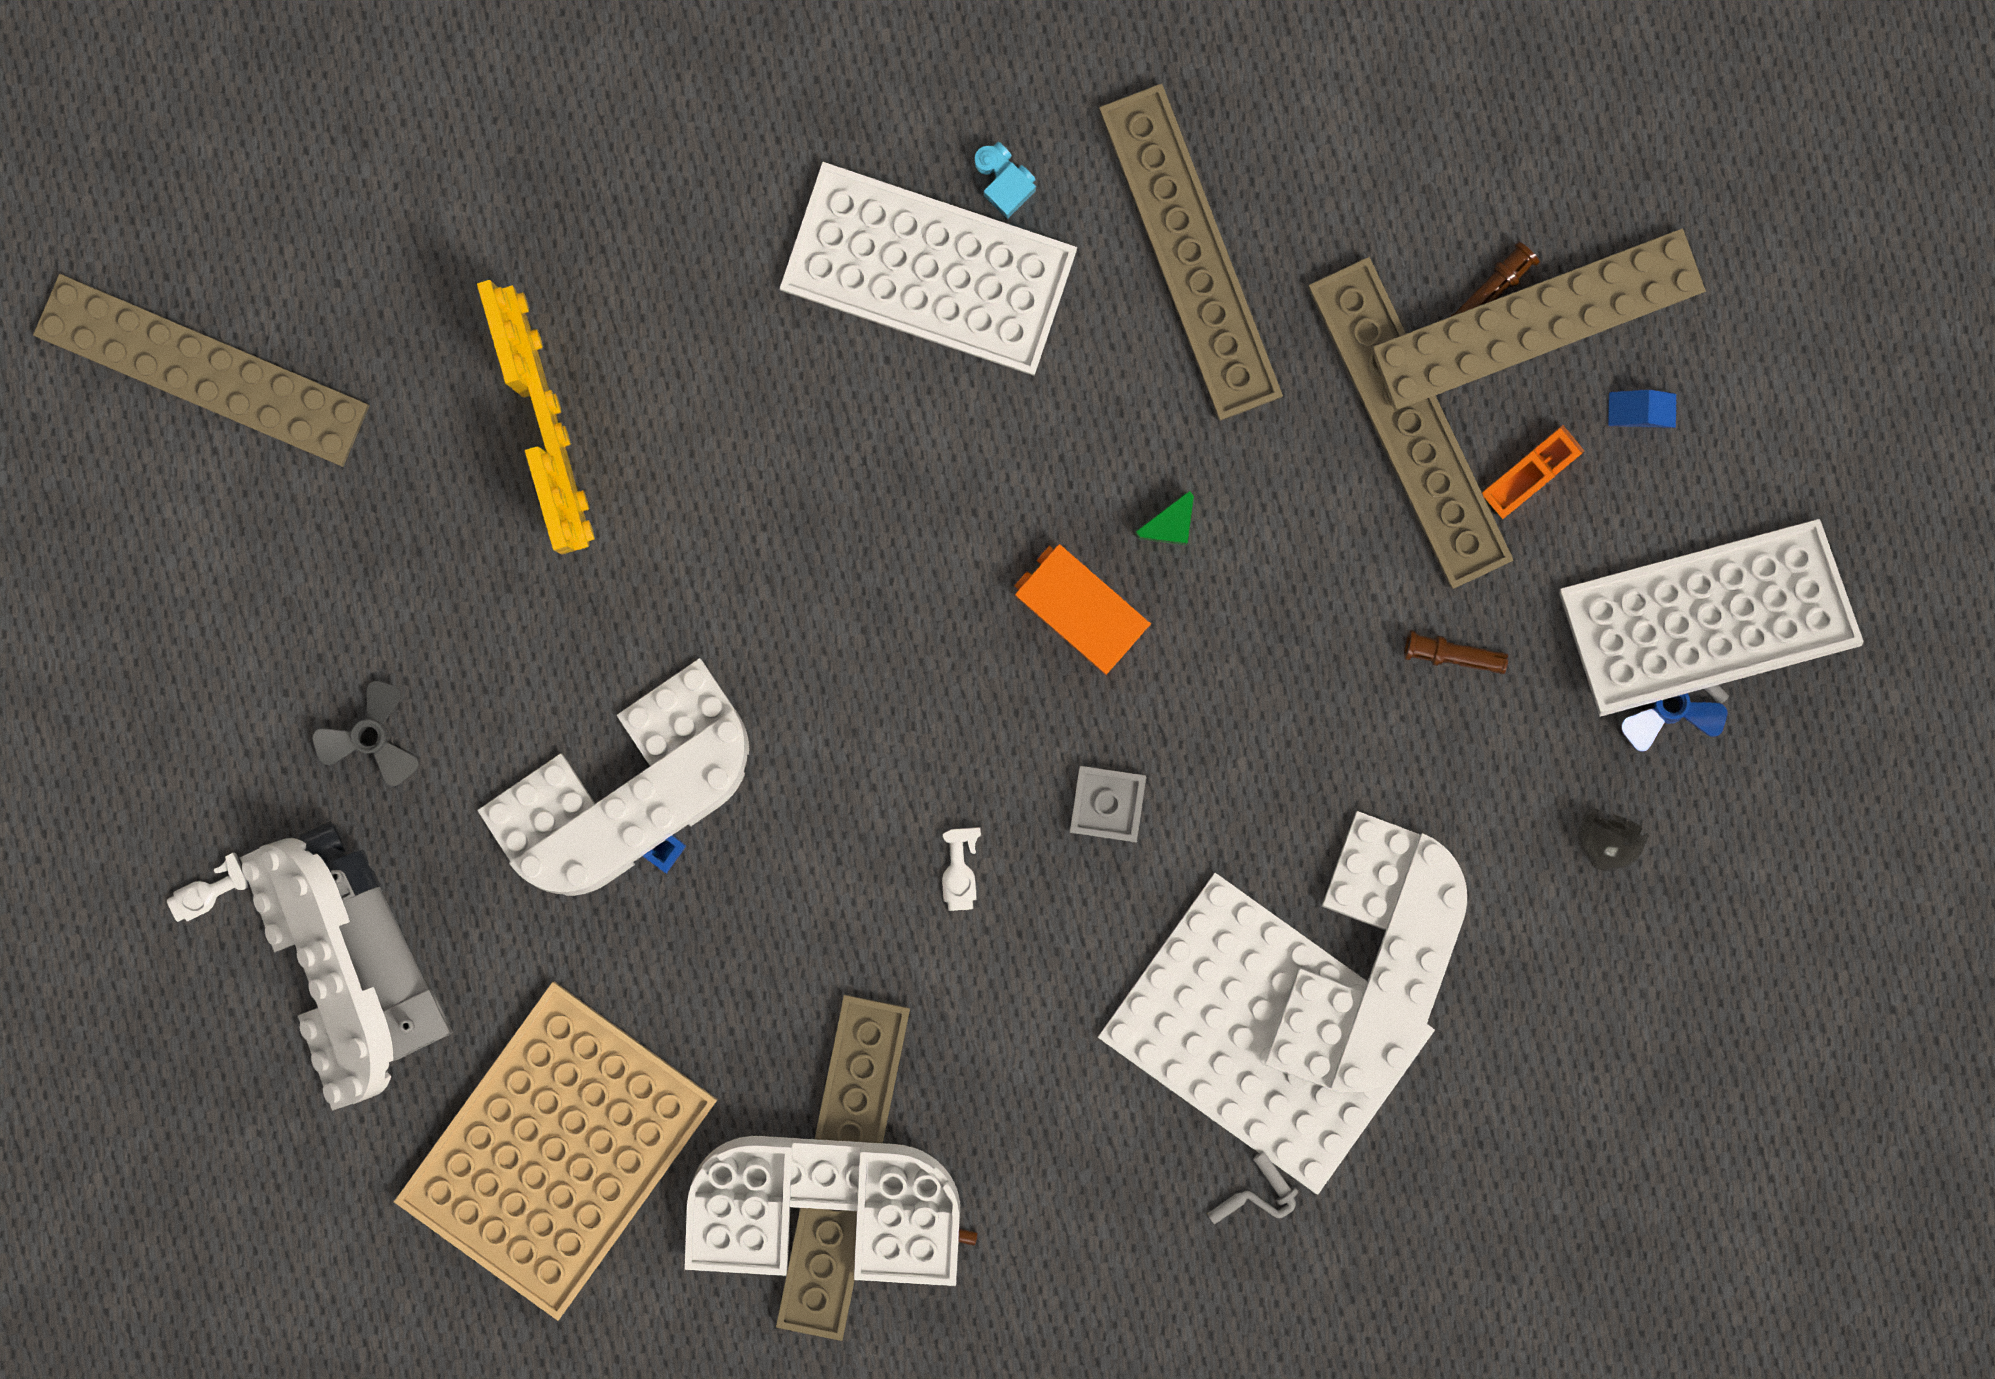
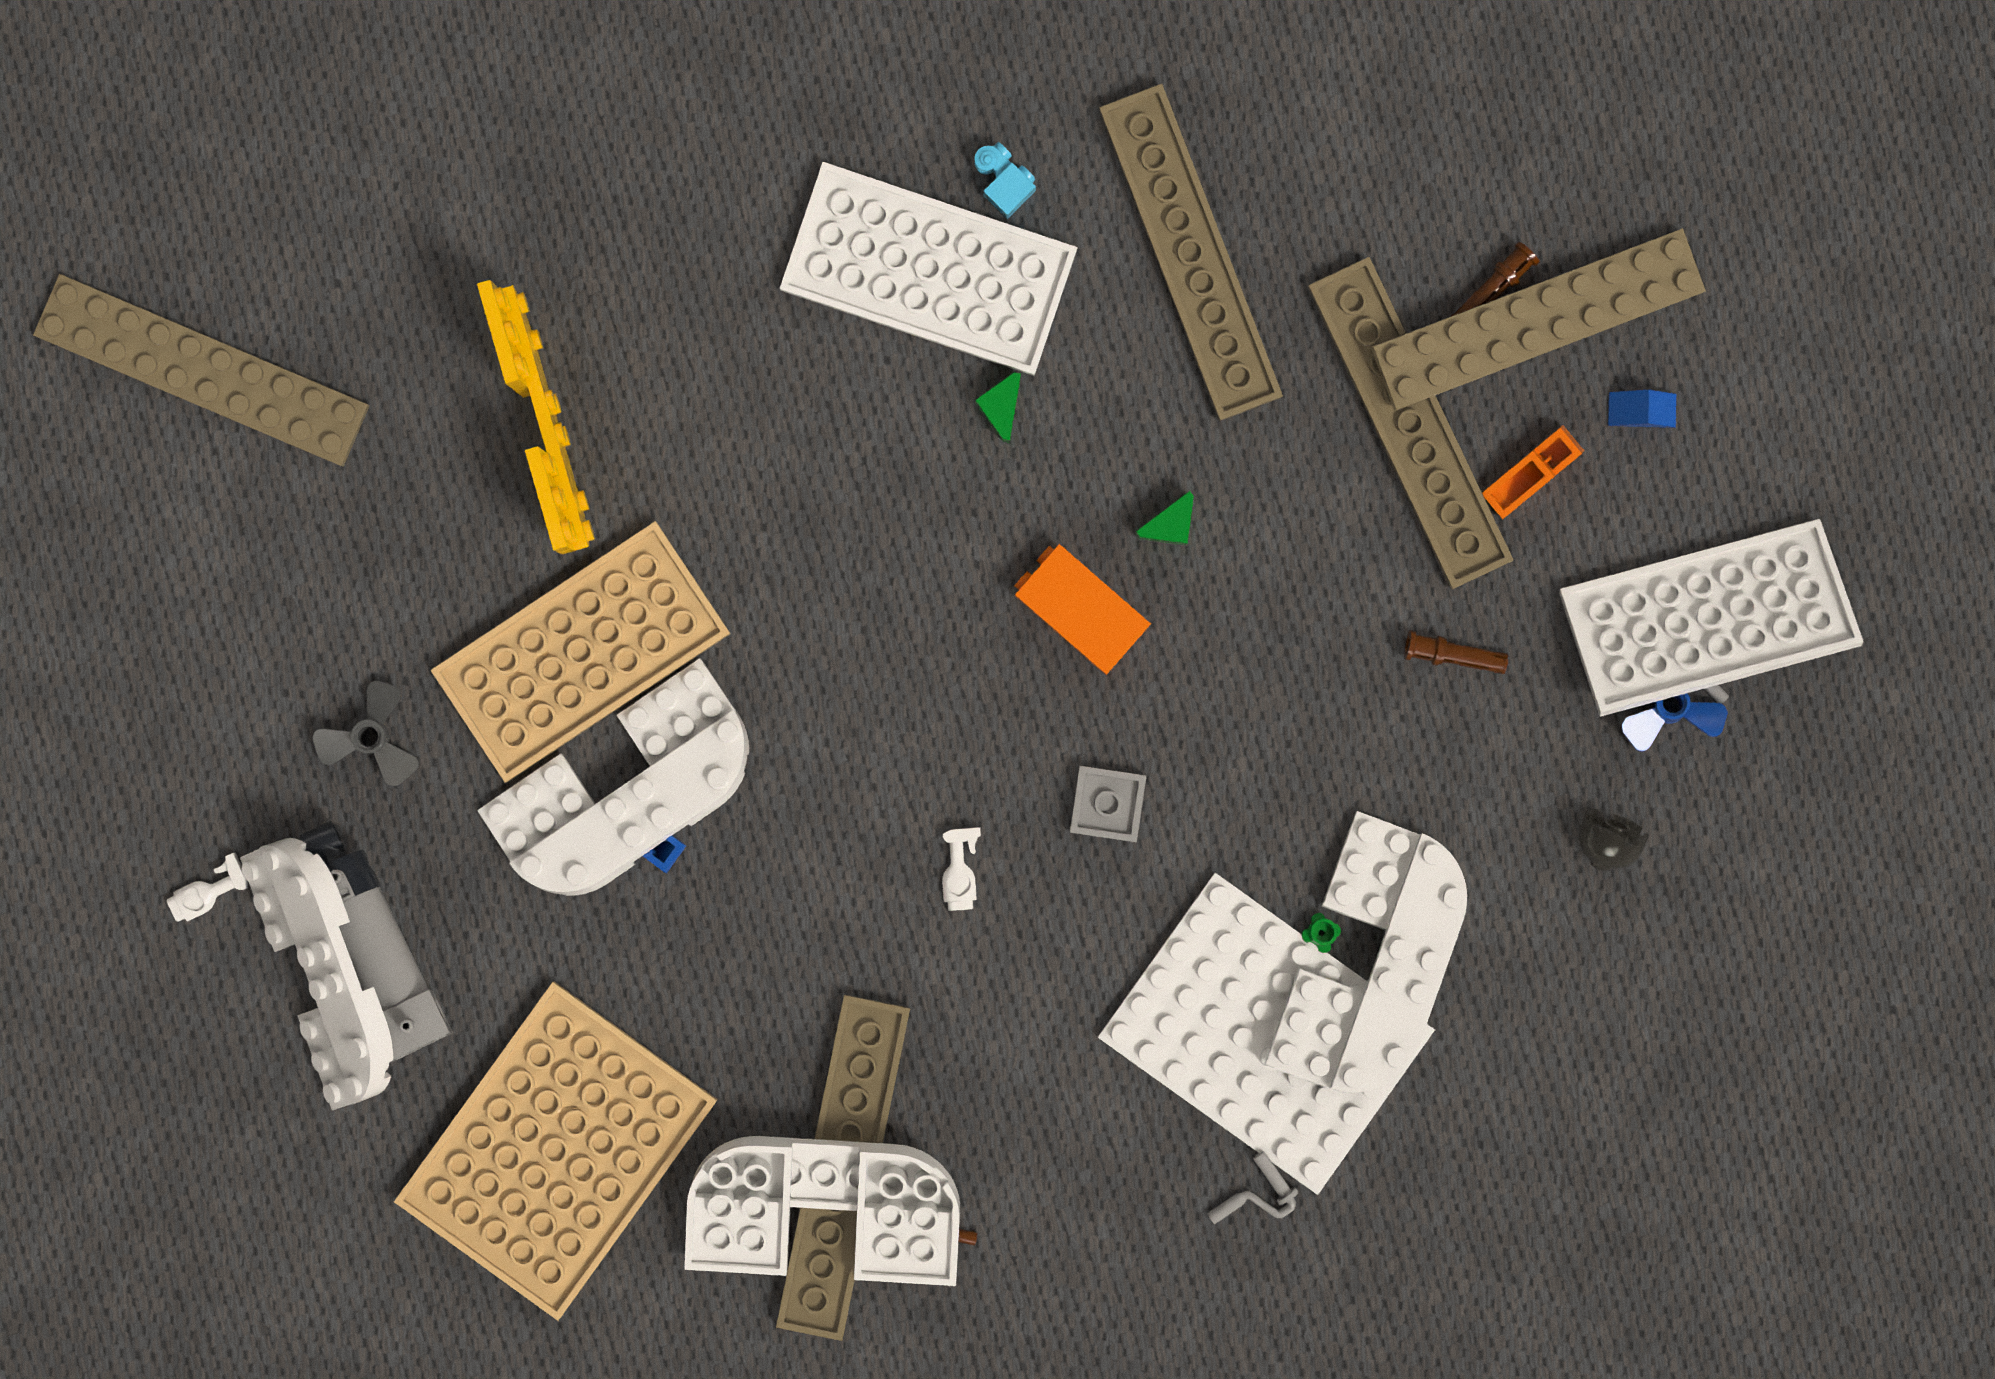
(580, 652): none -> tan plate
(1000, 404): none -> green slope
(1330, 931): none -> green plate

